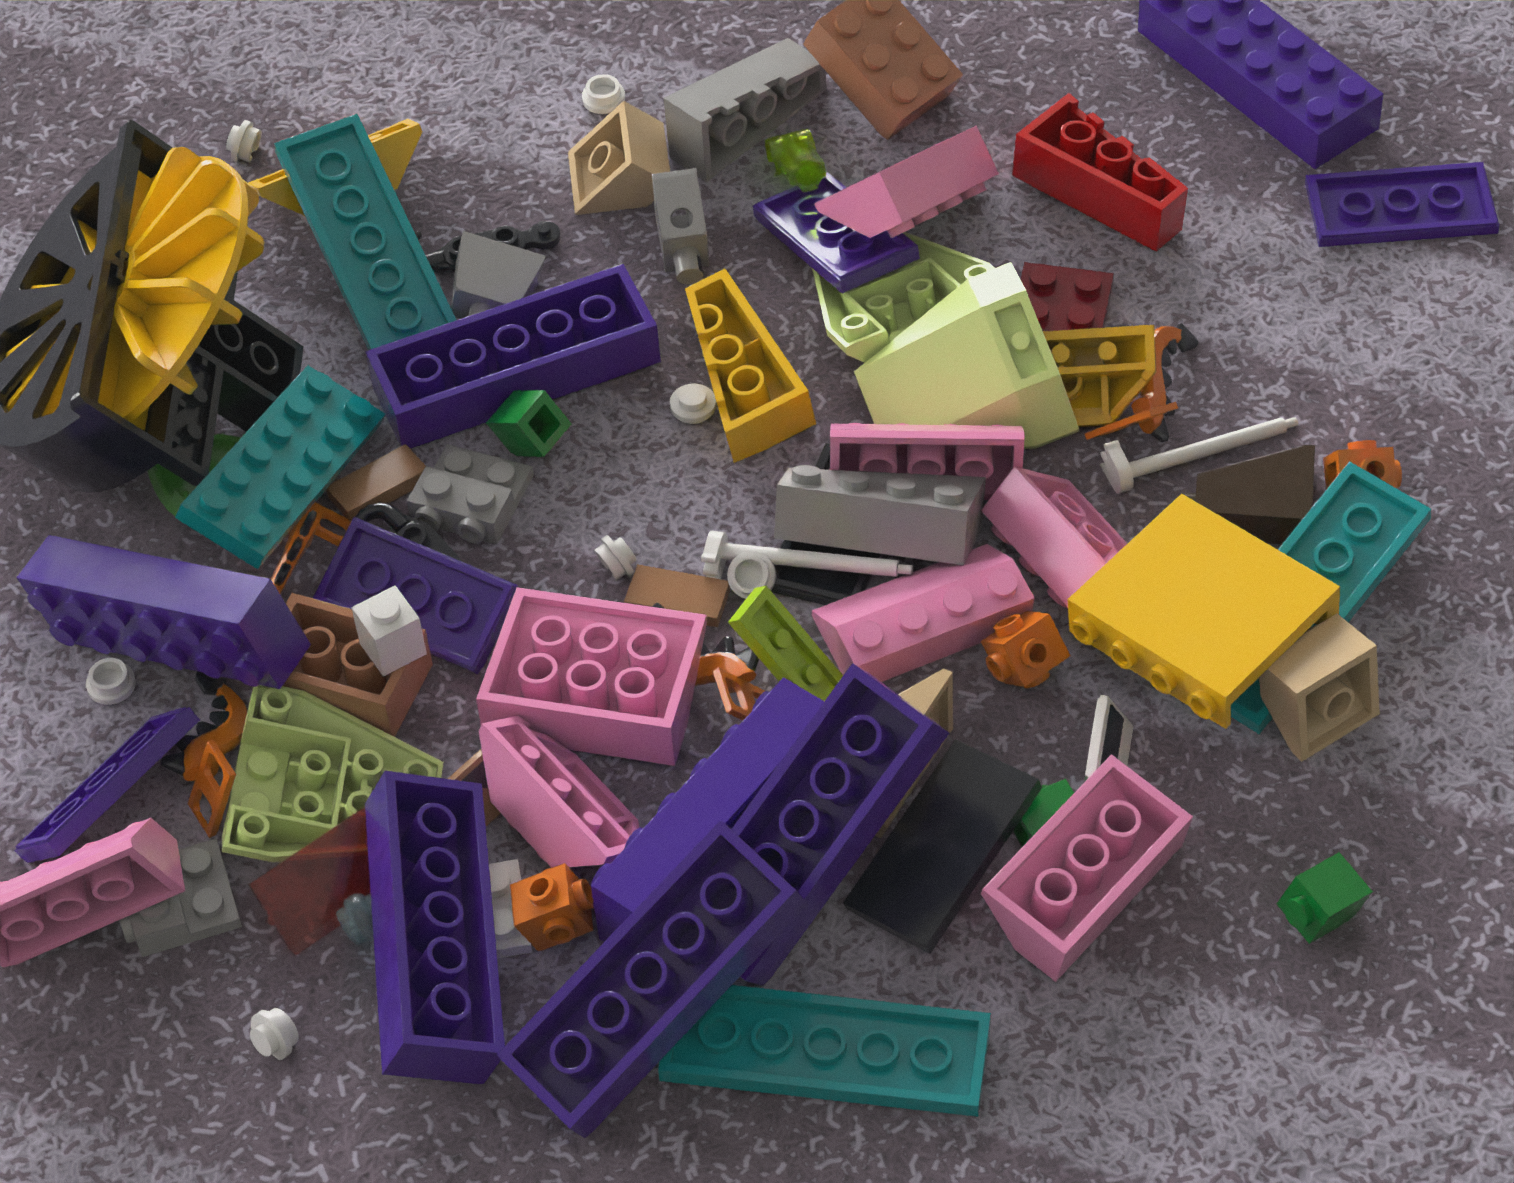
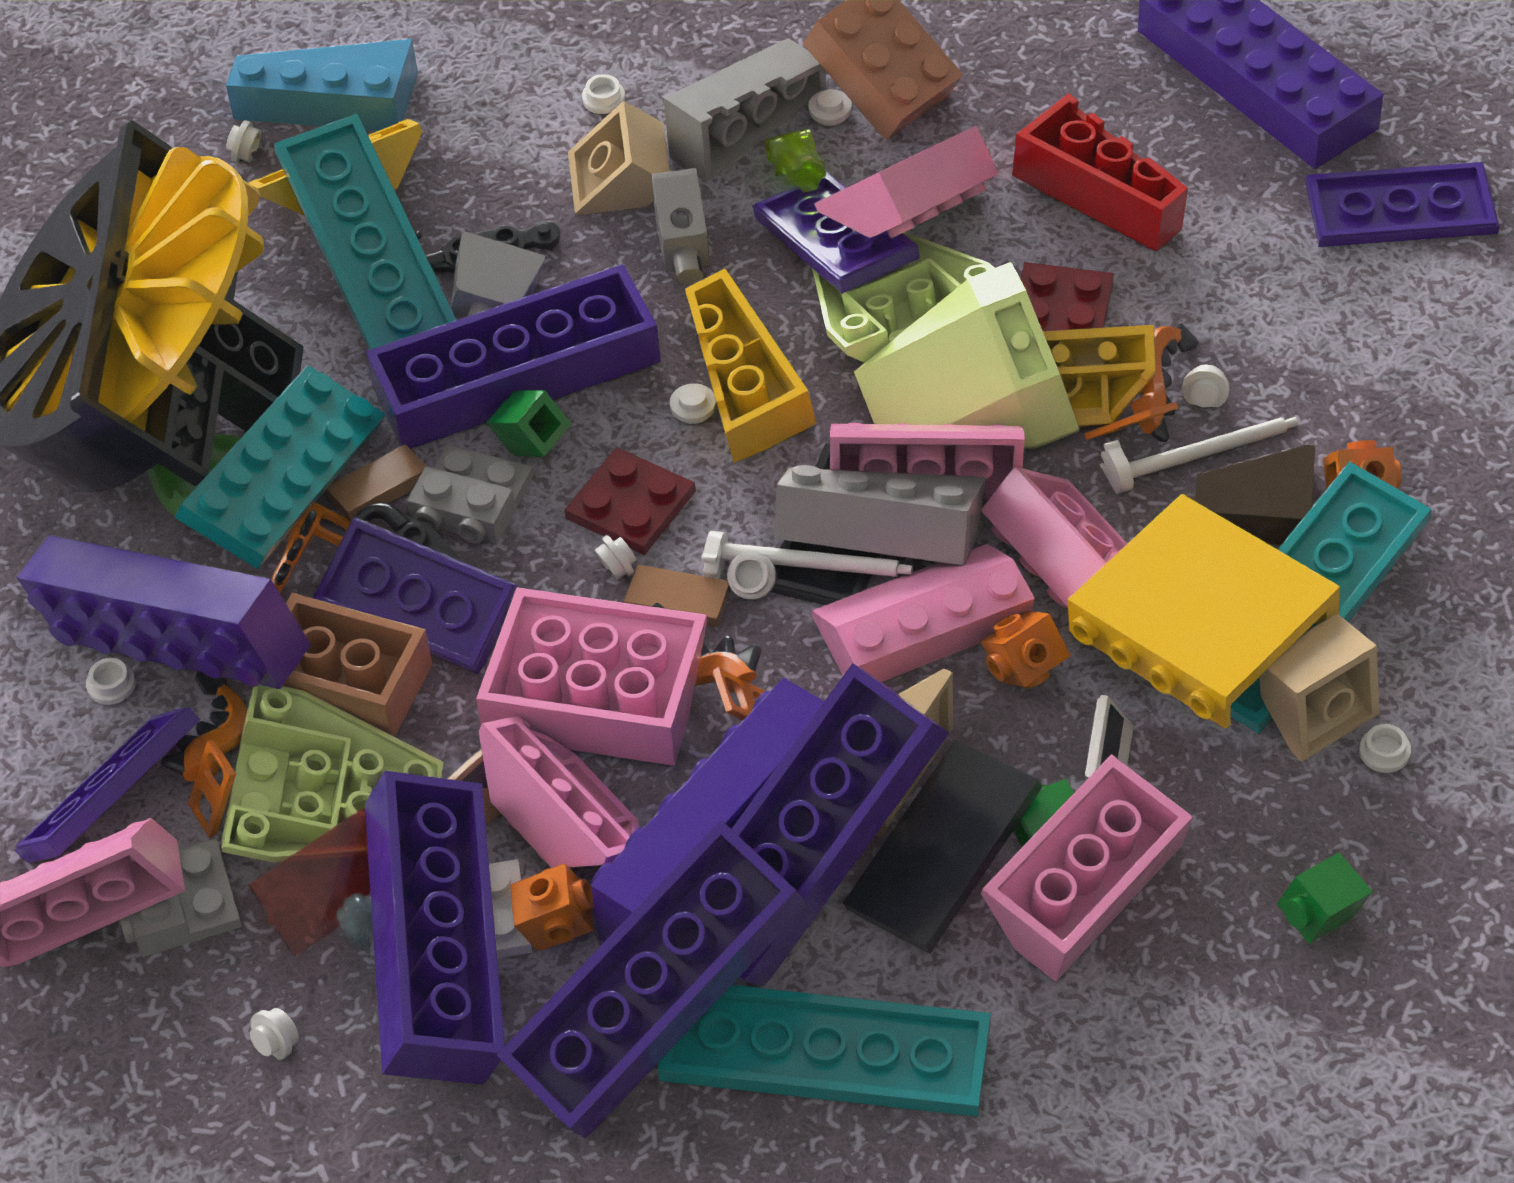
(325, 84): none -> dark azure wedge
(389, 630): white brick -> none
(630, 500): none -> dark red plate
(784, 644): lime plate -> none
(830, 107): none -> white plate
(1205, 386): none -> white plate
(1385, 748): none -> white plate

